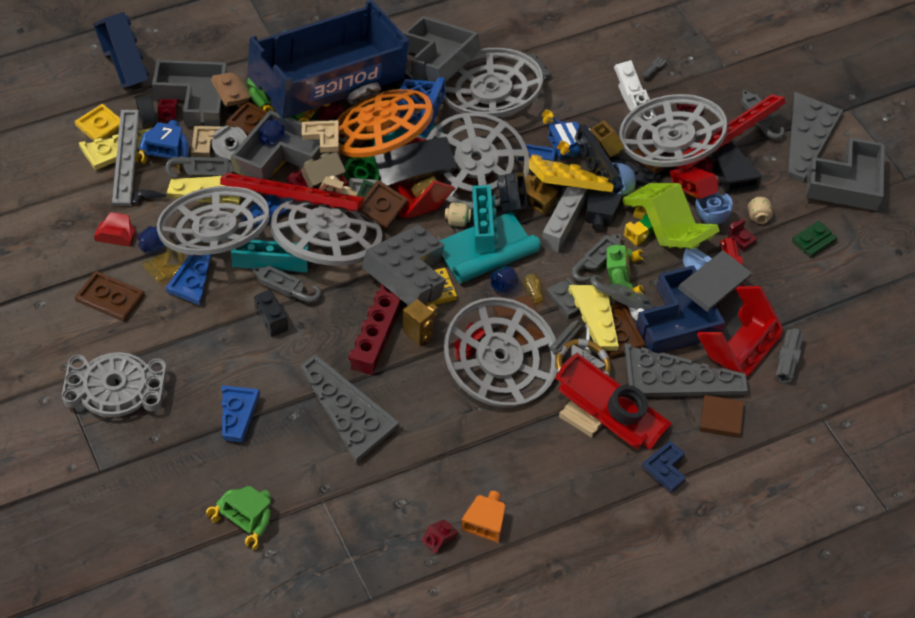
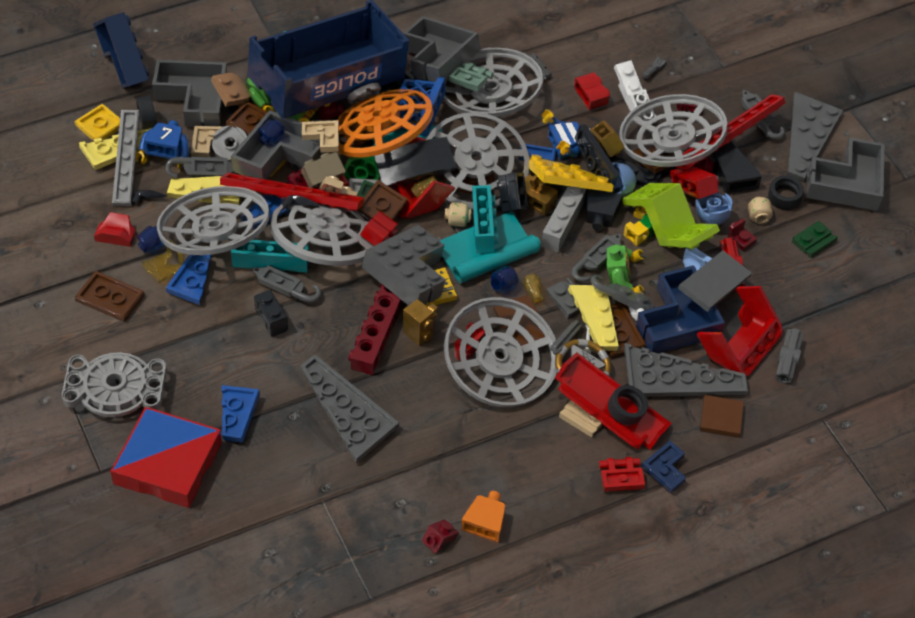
(166, 457): none -> red tile
(167, 110): dark red bracket -> none
(246, 509): bright green torso -> none
(296, 199): none -> black bar
(379, 229): none -> red brick
(470, 76): none -> sand green plate
(592, 91): none -> red brick
(621, 479): none -> red plate
(782, 202): none -> black tyre

